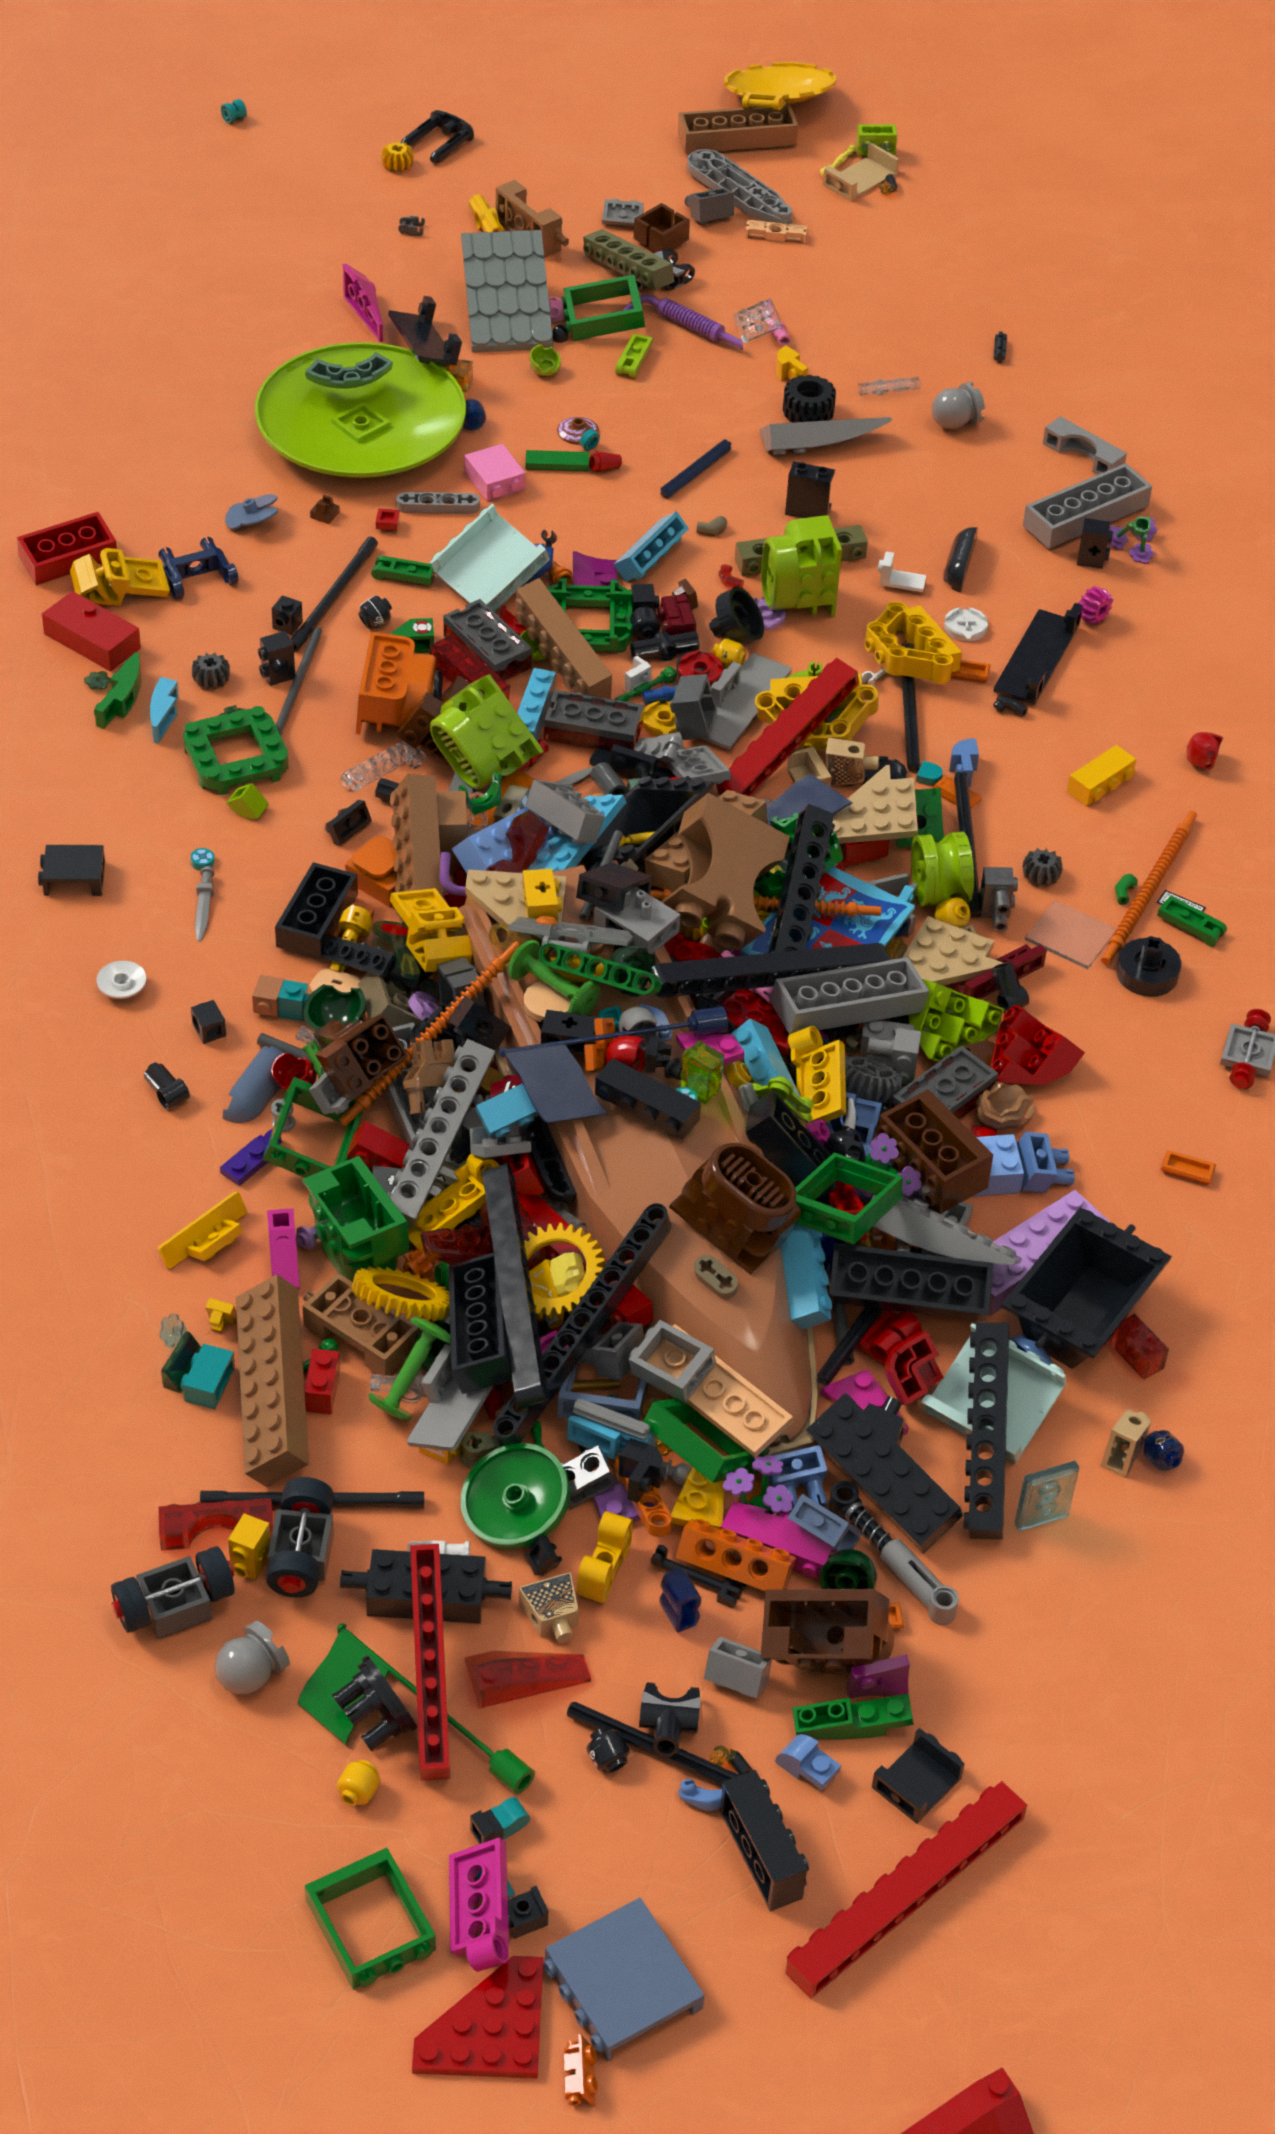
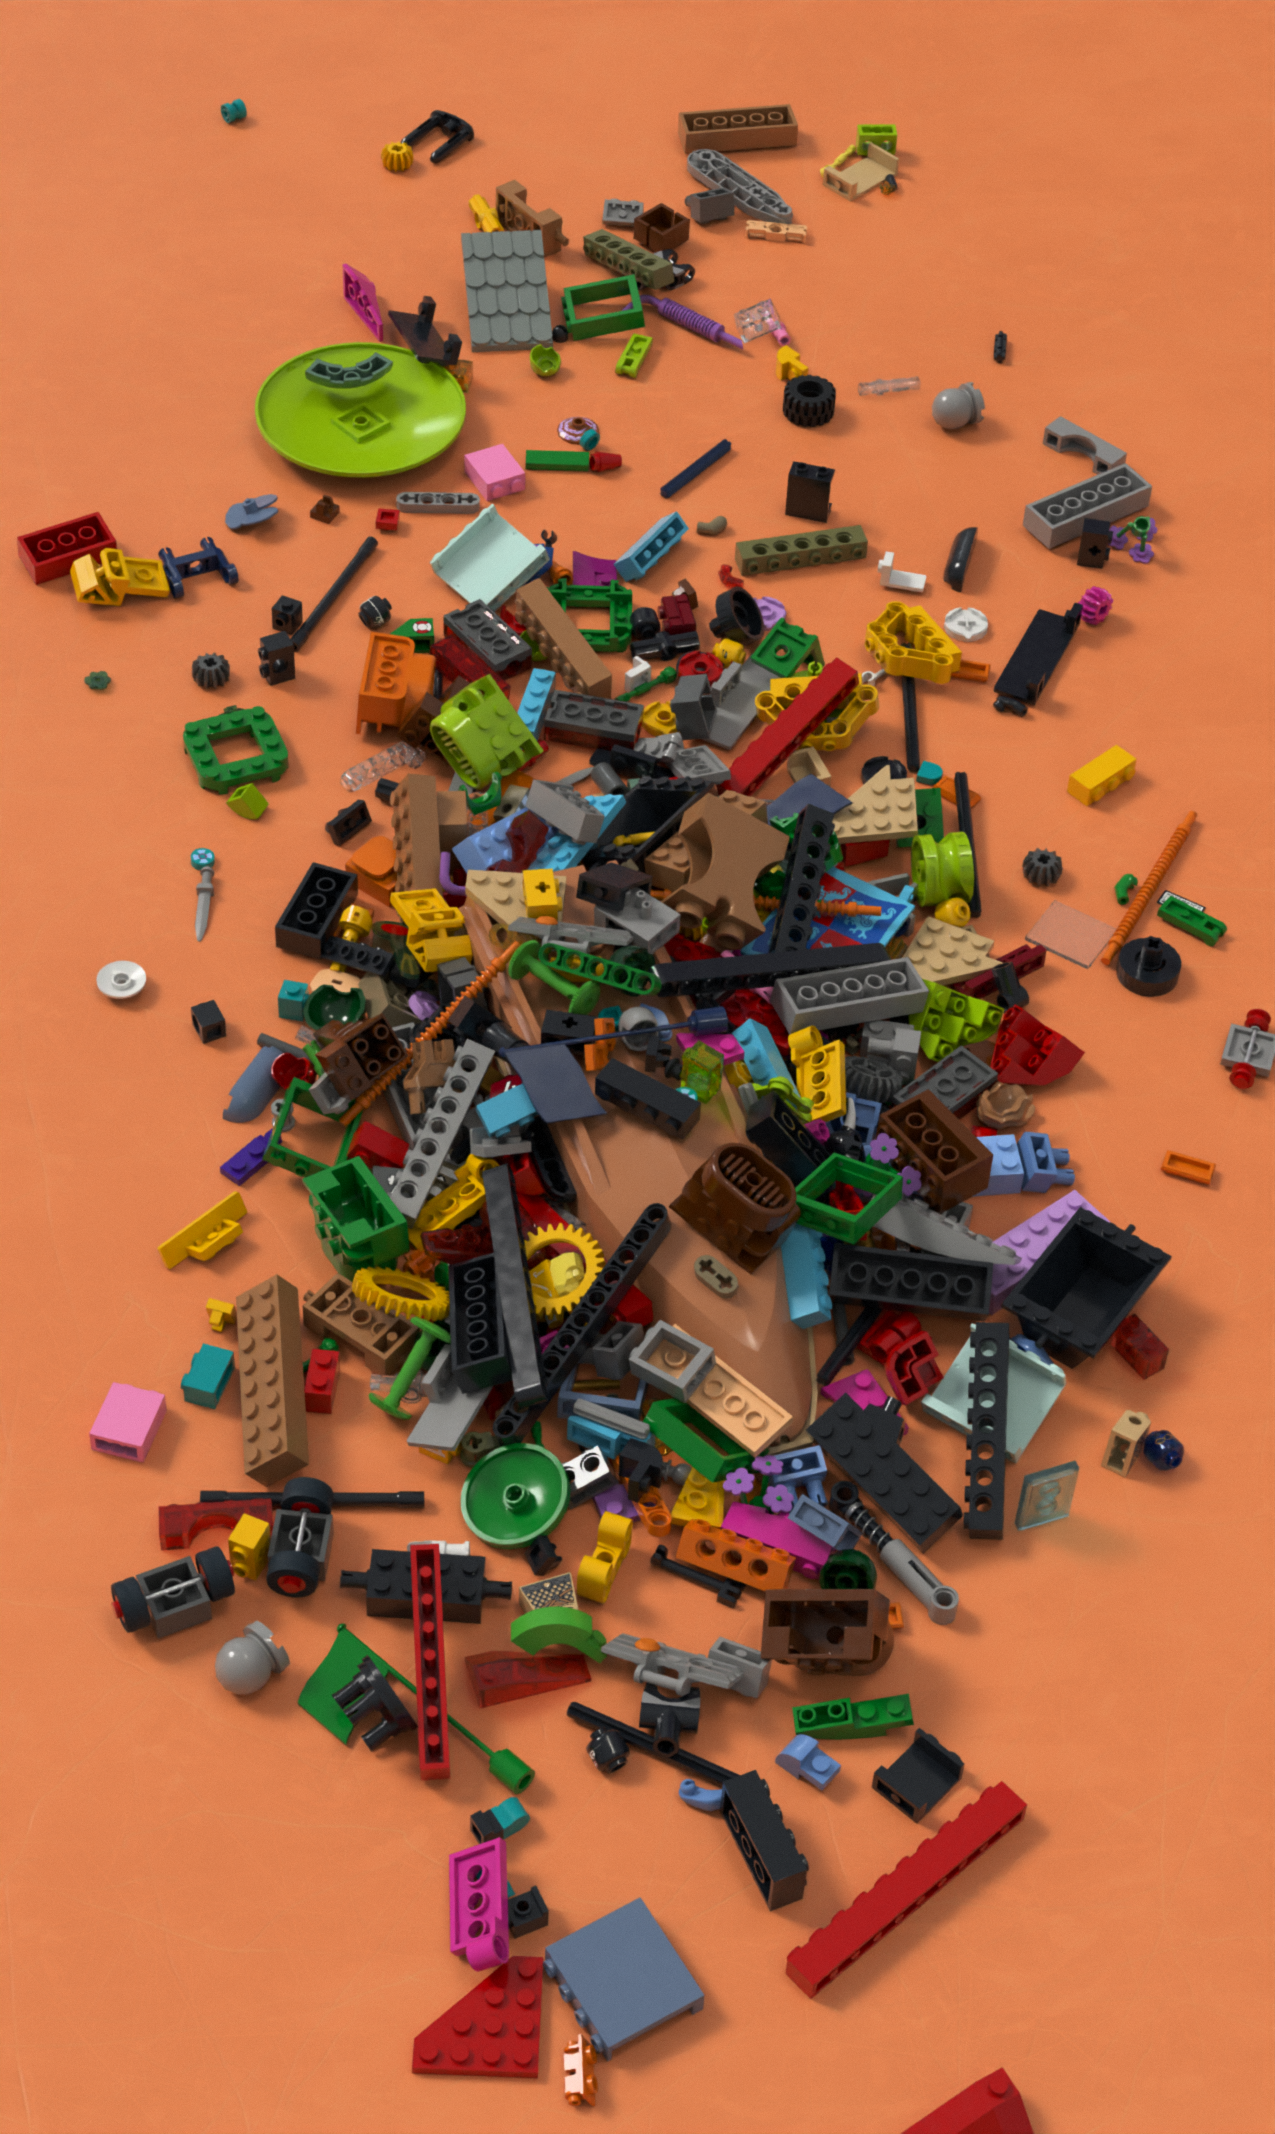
(73, 864): black panel -> none
(91, 631): red brick -> none
(123, 694): green slope -> none
(128, 1422): none -> bright pink brick
(163, 707): medium azure slope -> none
(168, 1089): black piece -> none
(172, 1330): clear light blue plant -> none
(179, 1362): clear green slope -> none
(266, 995): nougat brick -> none
(283, 1245): dark pink slope -> none
(298, 679): dark grey piece -> none
(306, 1237): lavender plate -> none
(351, 1878): green window -> none
(358, 1783): yellow head -> none
(402, 570): green plate -> none
(410, 224): dark grey piece -> none
(475, 415): clear blue head -> none
(499, 1036): none -> black plant
(542, 997): light nougat tile -> none
(556, 309): bright pink bracket -> none
(558, 1626): none -> bright green arch
(608, 858): dark grey piece -> none
(626, 1050): red helmet -> none
(644, 596): black brick -> none
(654, 1658): none -> light grey piece
(662, 695): blue pin -> none
(680, 1600): clear blue brick -> none
(724, 1754): arm -> none
(779, 84): yellow dish -> none
(795, 642): none -> green bracket
(802, 566): lime brick -> none
(815, 434): light grey wedge -> none
(848, 761): tan torso -> none
(881, 1678): magenta plate -> none
(965, 758): medium blue brick -> none
(998, 895): flat silver brick -> none
(1203, 748): red helmet -> none

